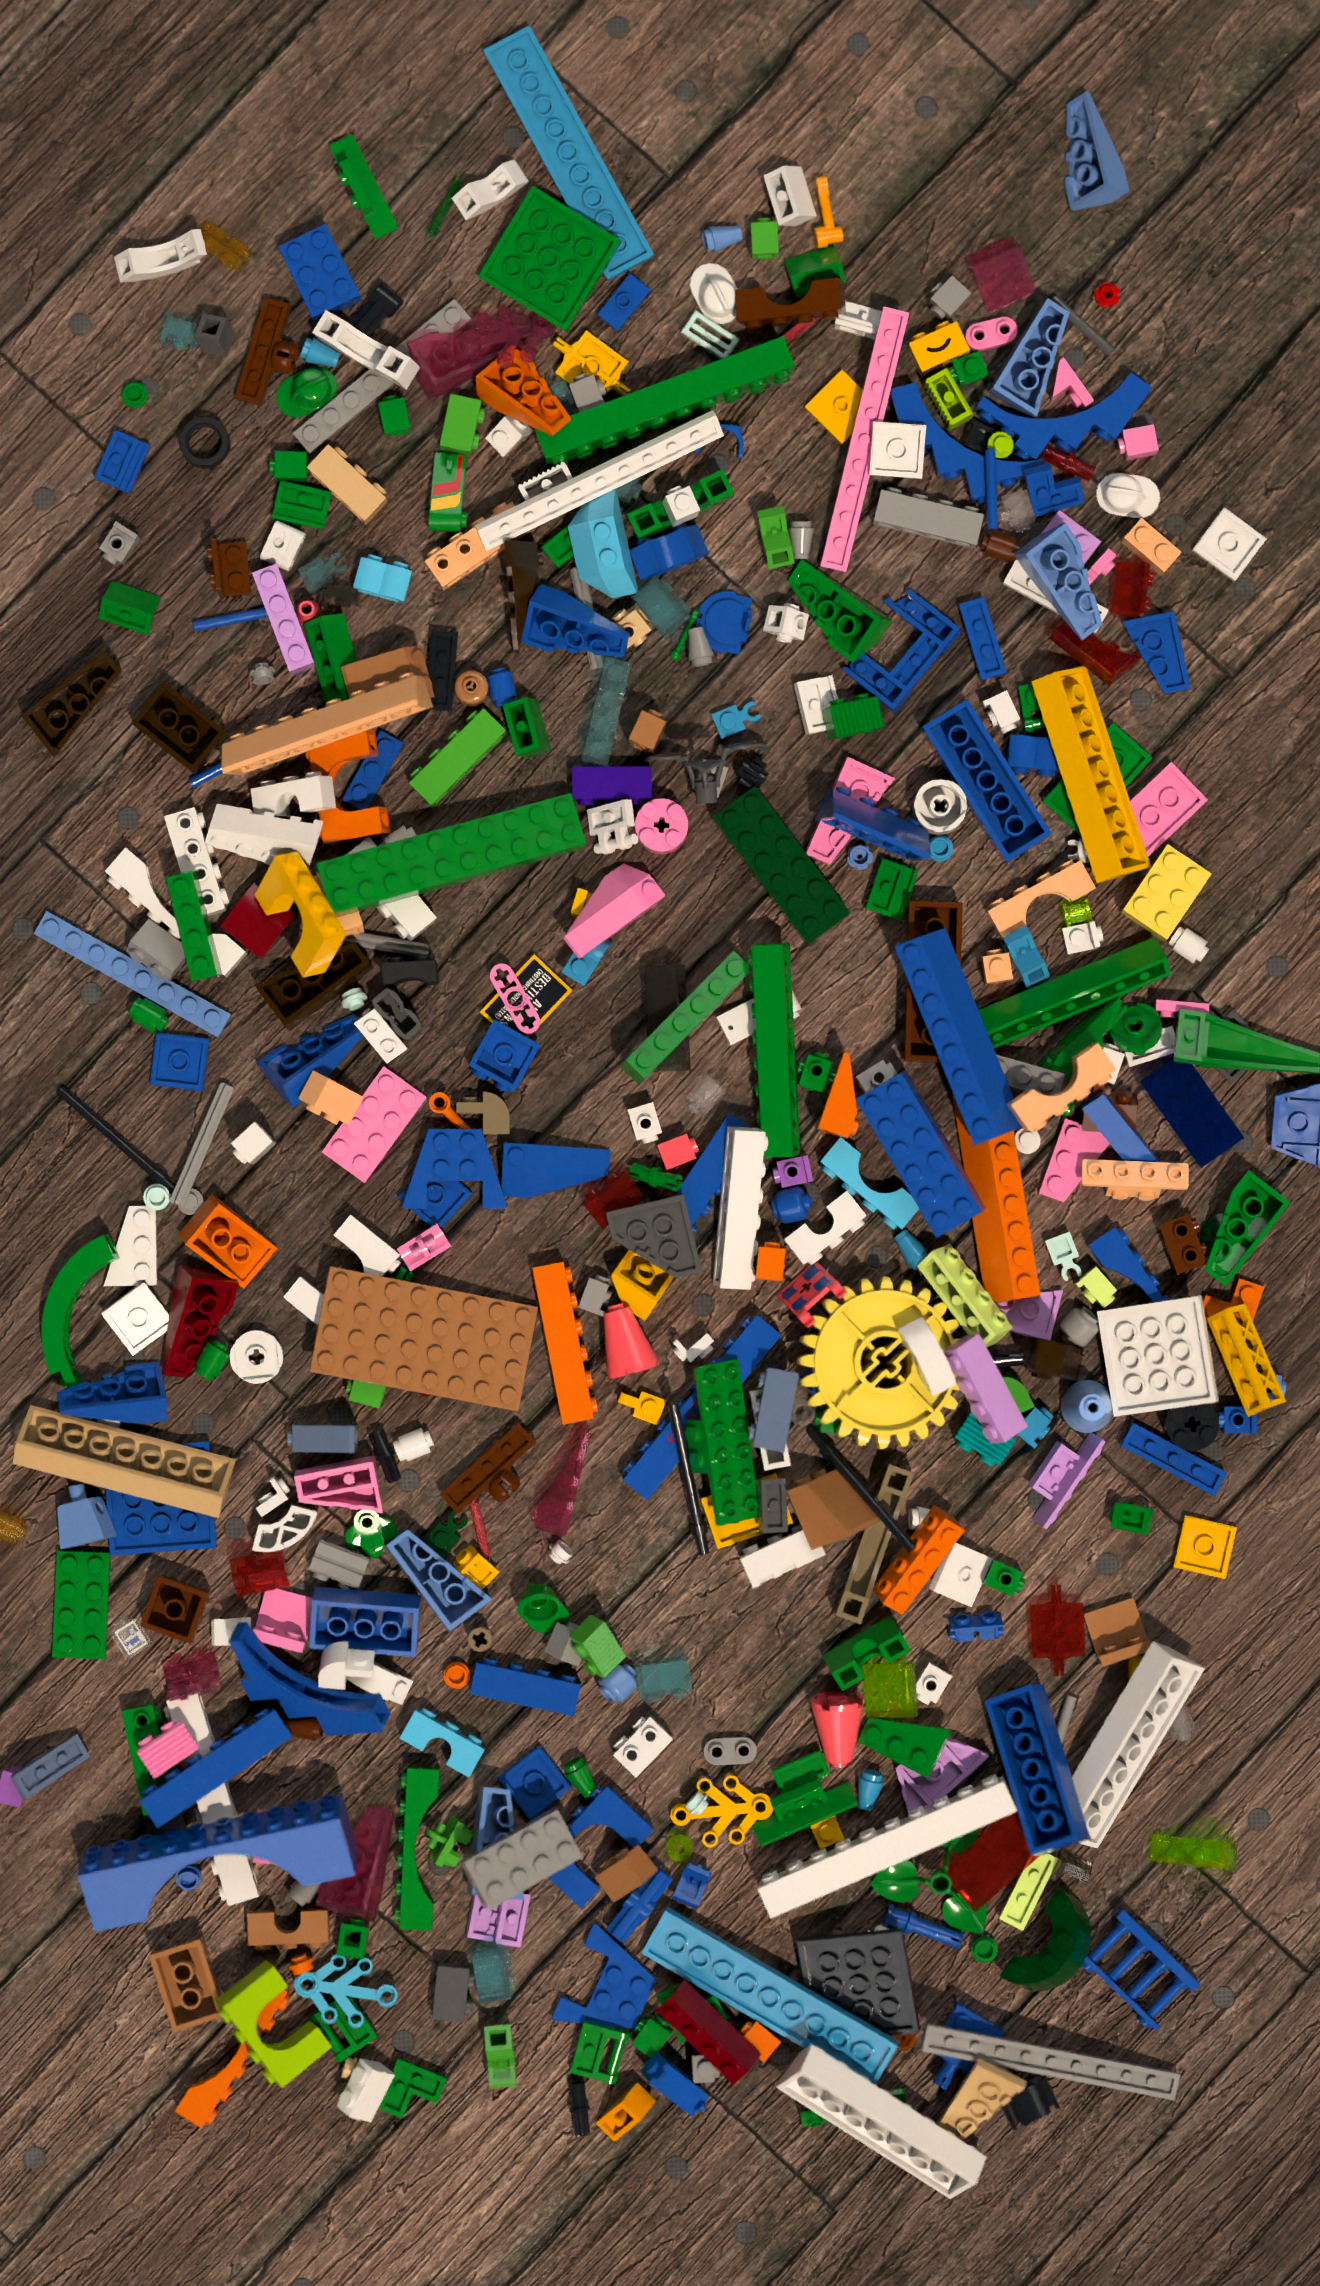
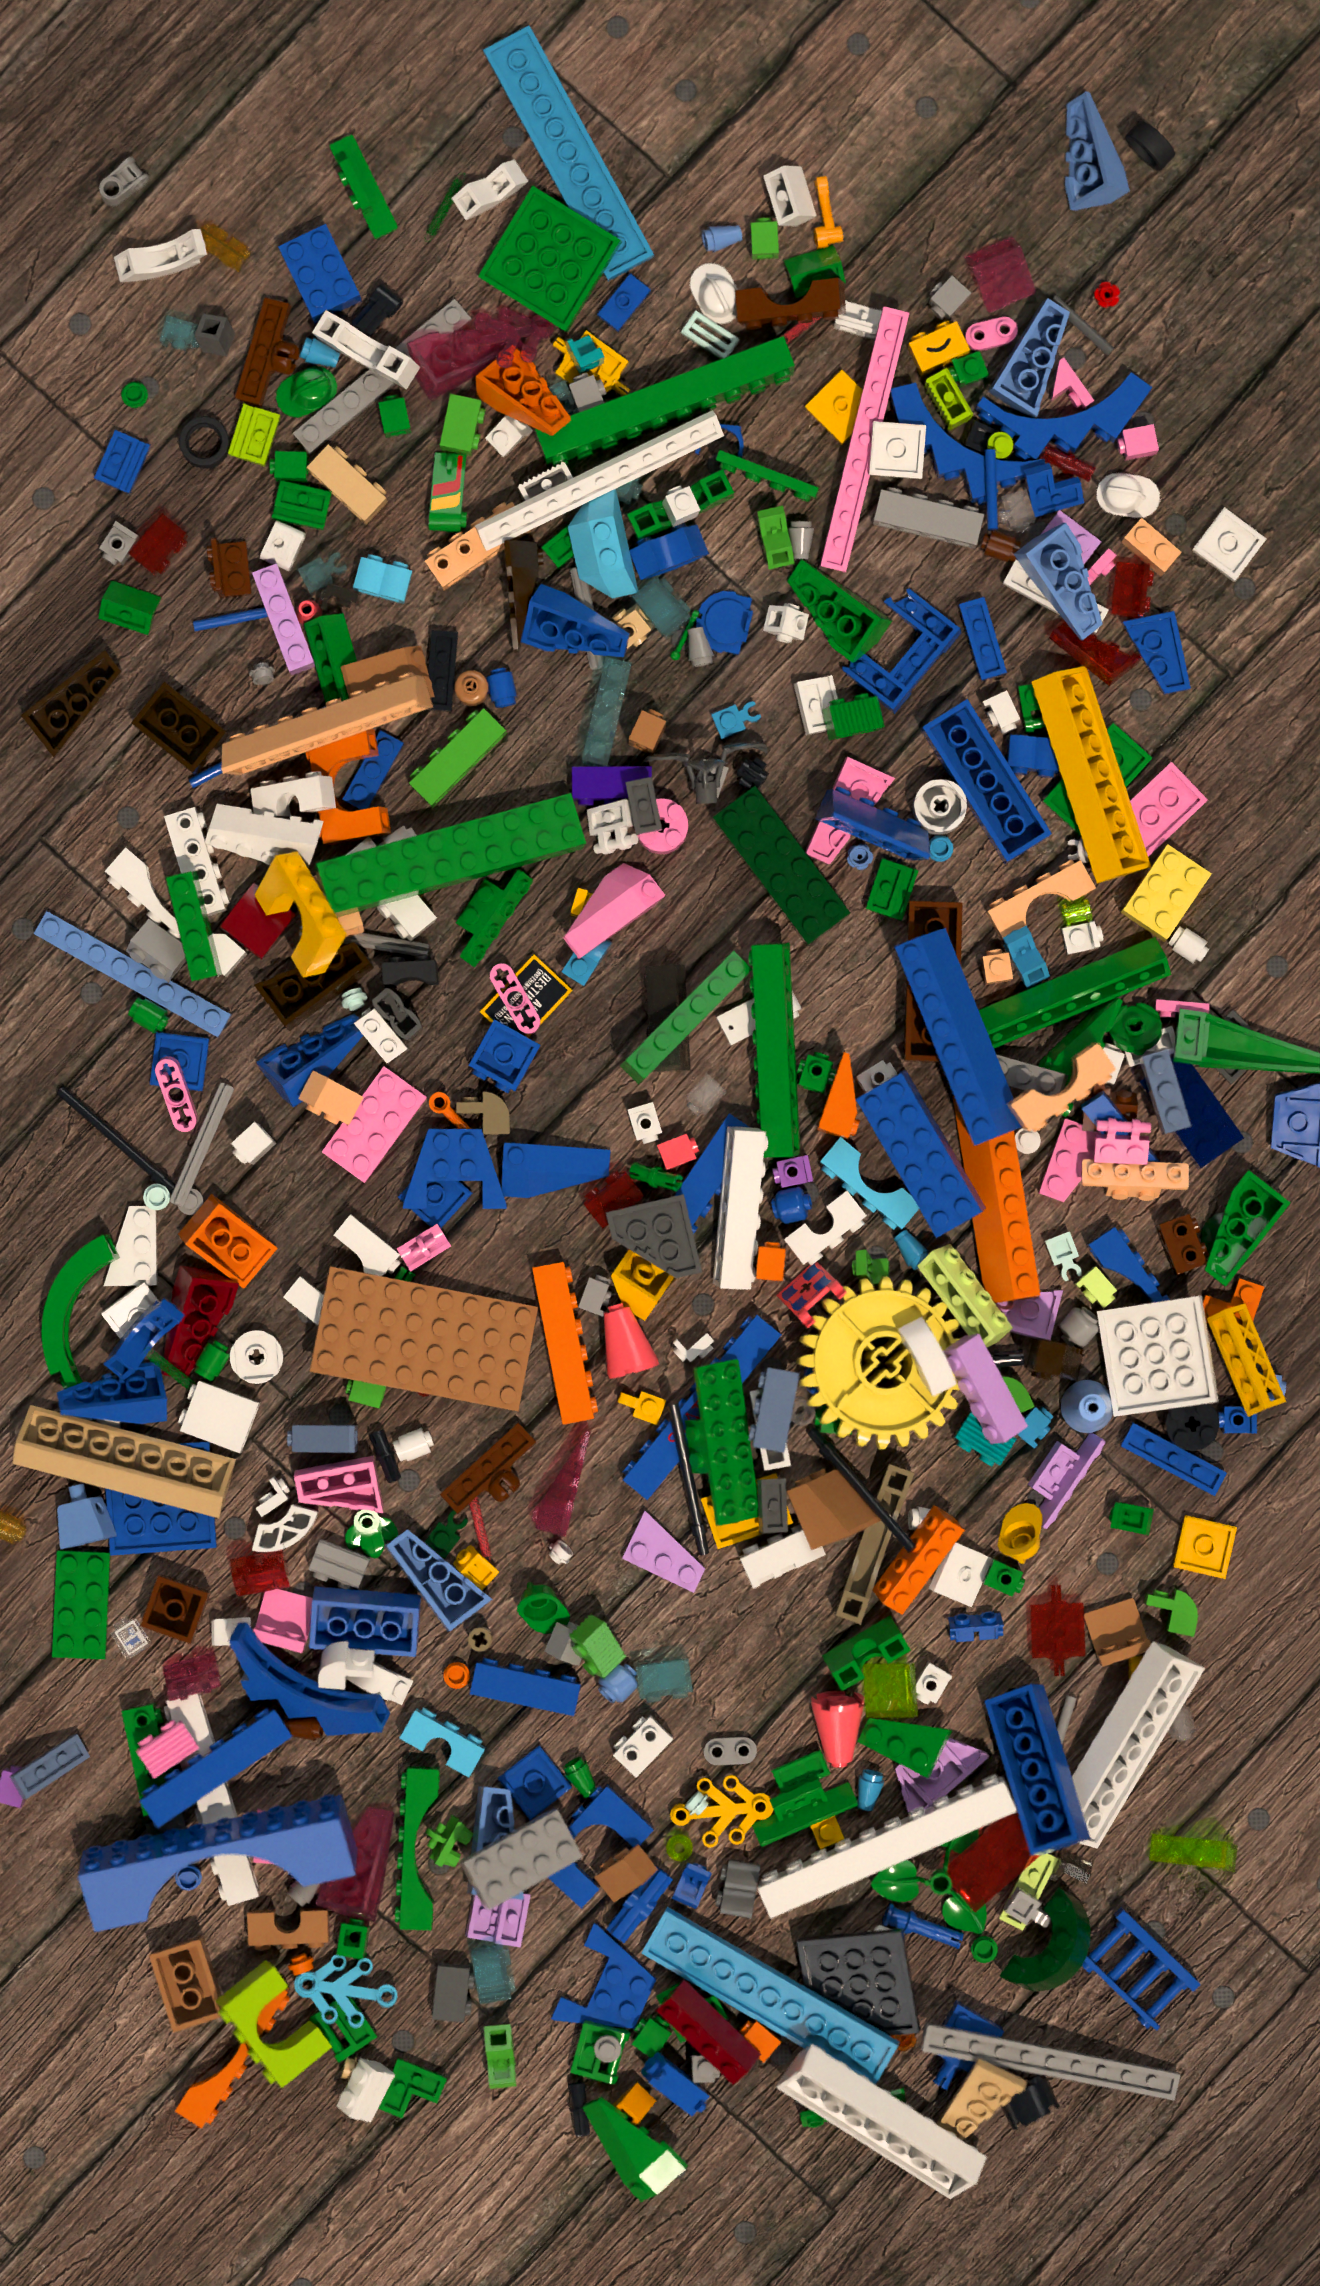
(124, 181): none -> light grey piece
(143, 1333): none -> blue arch
(159, 545): none -> clear red brick
(168, 1372): none -> green piece
(188, 1110): none -> bright pink beam
(218, 1416): none -> white brick
(254, 435): none -> lime plate
(489, 912): none -> green bracket
(526, 727): green brick -> none
(584, 354): none -> teal panel
(607, 2048): none -> light grey plate
(638, 2159): none -> green wedge
(643, 806): none -> dark grey plate
(662, 1555): none -> lavender wing
(739, 1888): none -> dark grey brick
(757, 472): none -> green plate
(869, 1268): none -> bright green bracket
(1021, 1532): none -> yellow piece
(1026, 1907): none -> light grey plate
(1122, 1148): none -> bright pink plate
(1150, 145): none -> black tyre
(1164, 1092): none -> sand blue brick
(1181, 1607): none -> bright green brick

